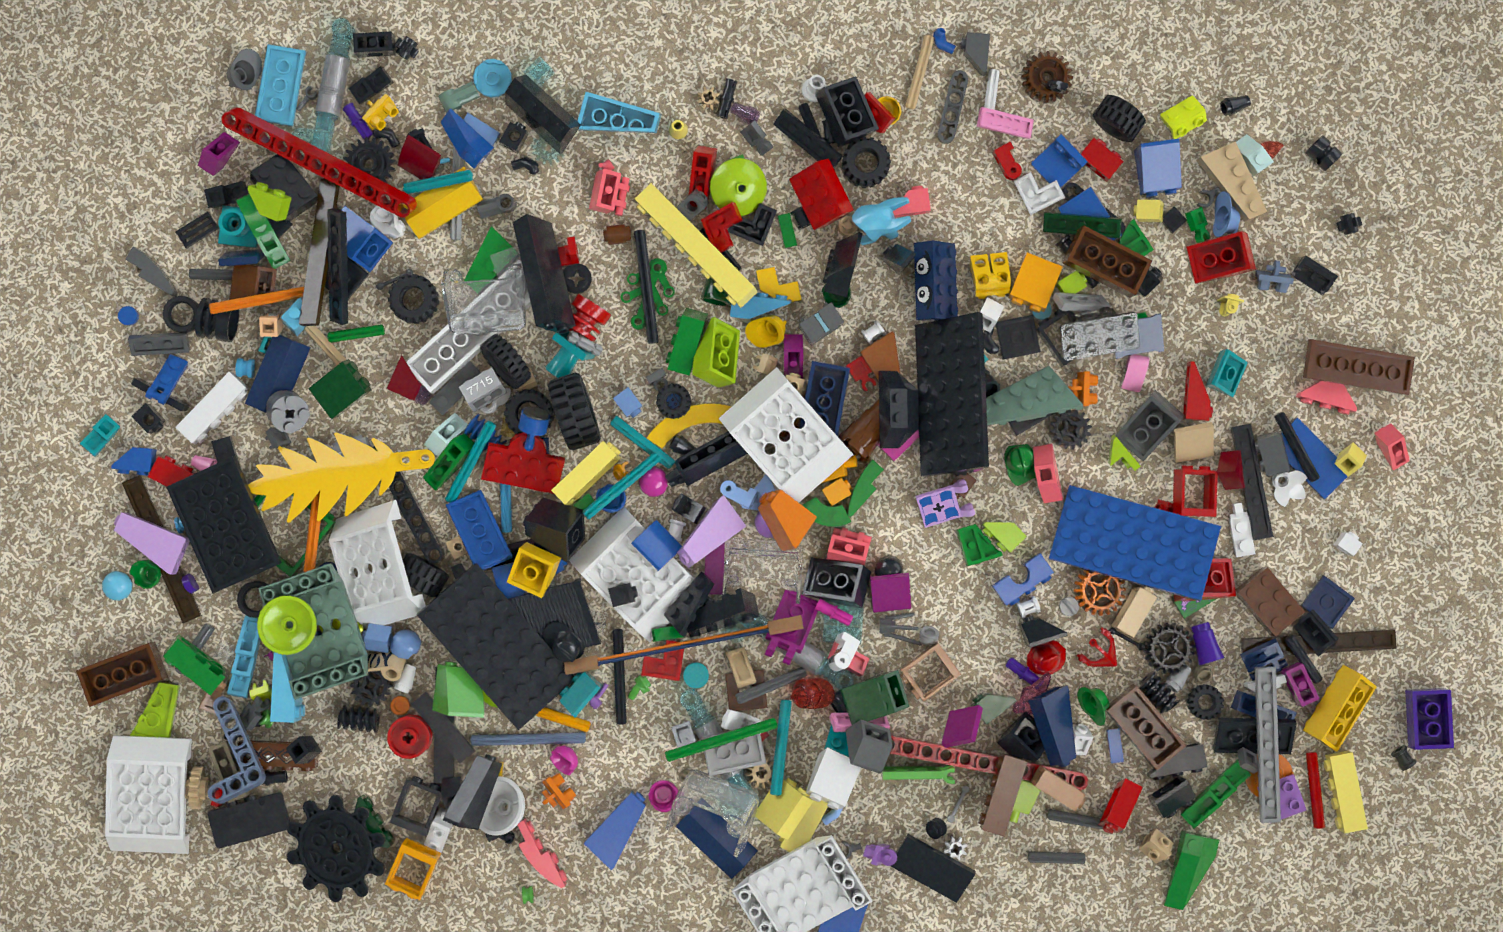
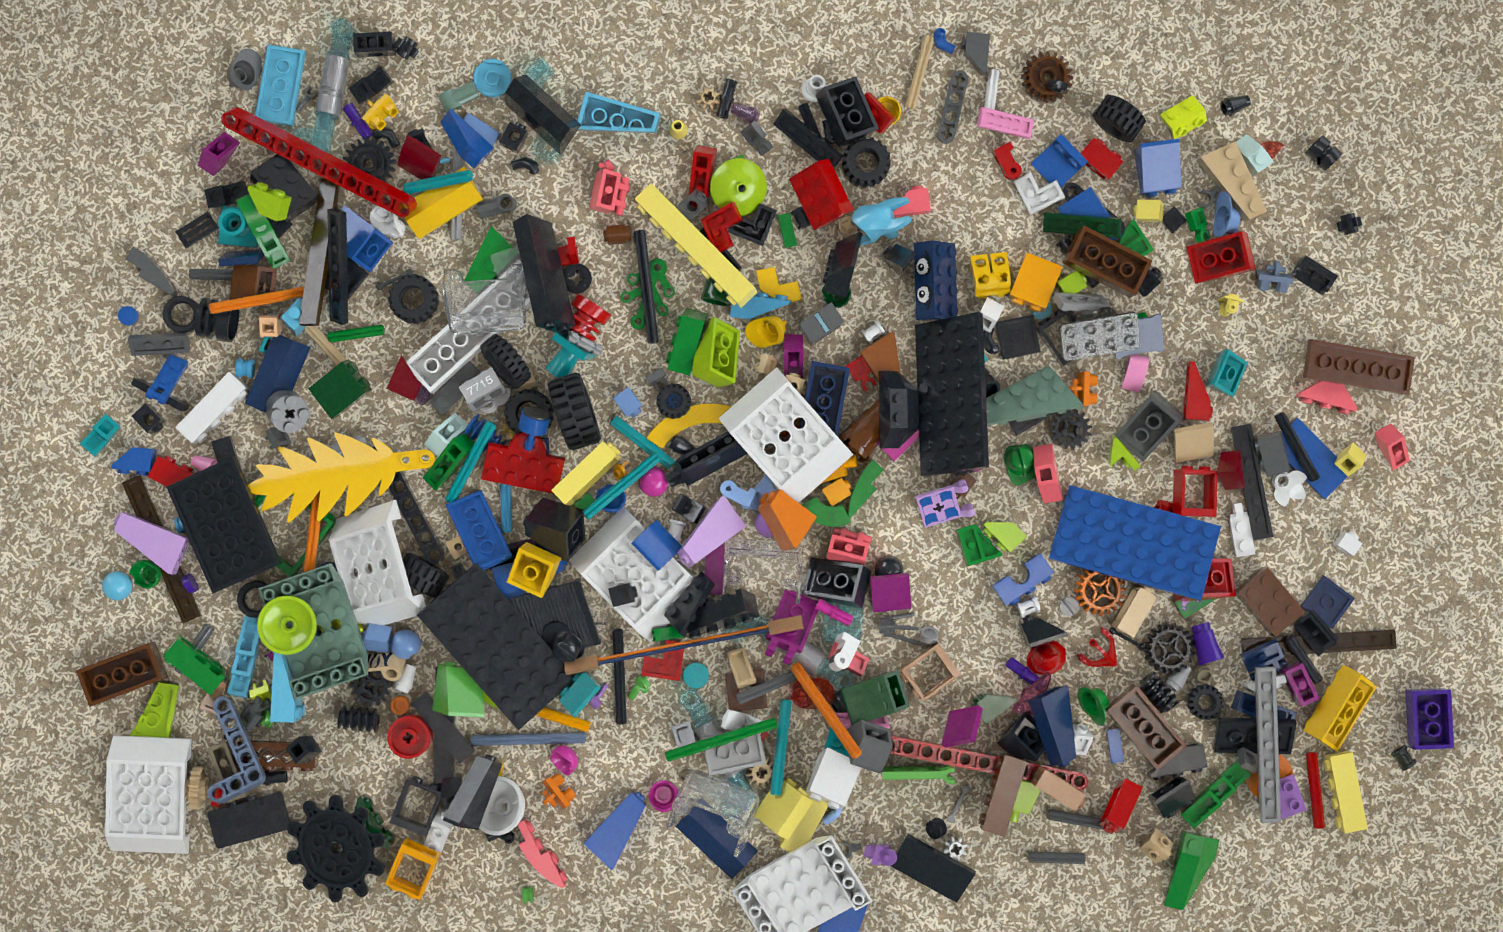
(825, 709): none -> orange axle

